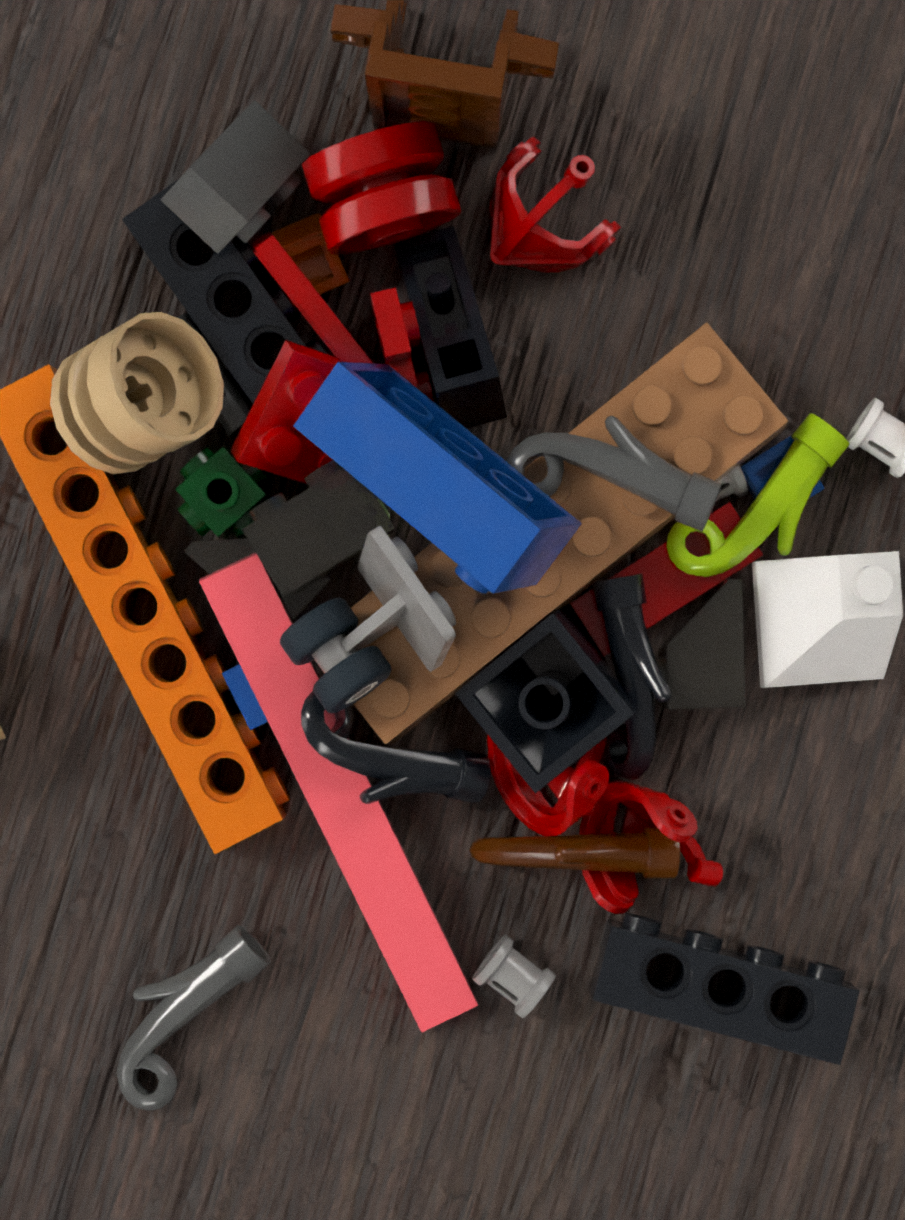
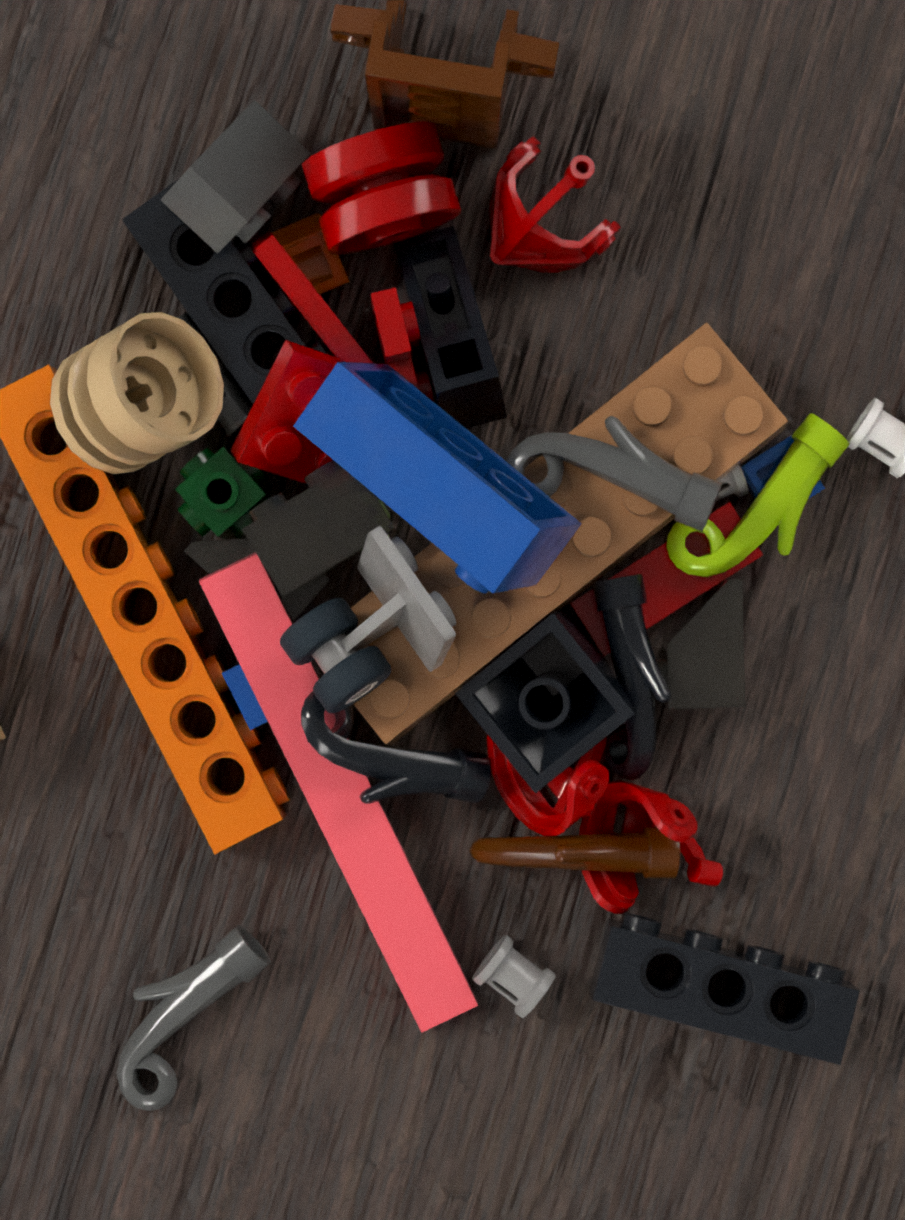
(826, 617): white slope -> none

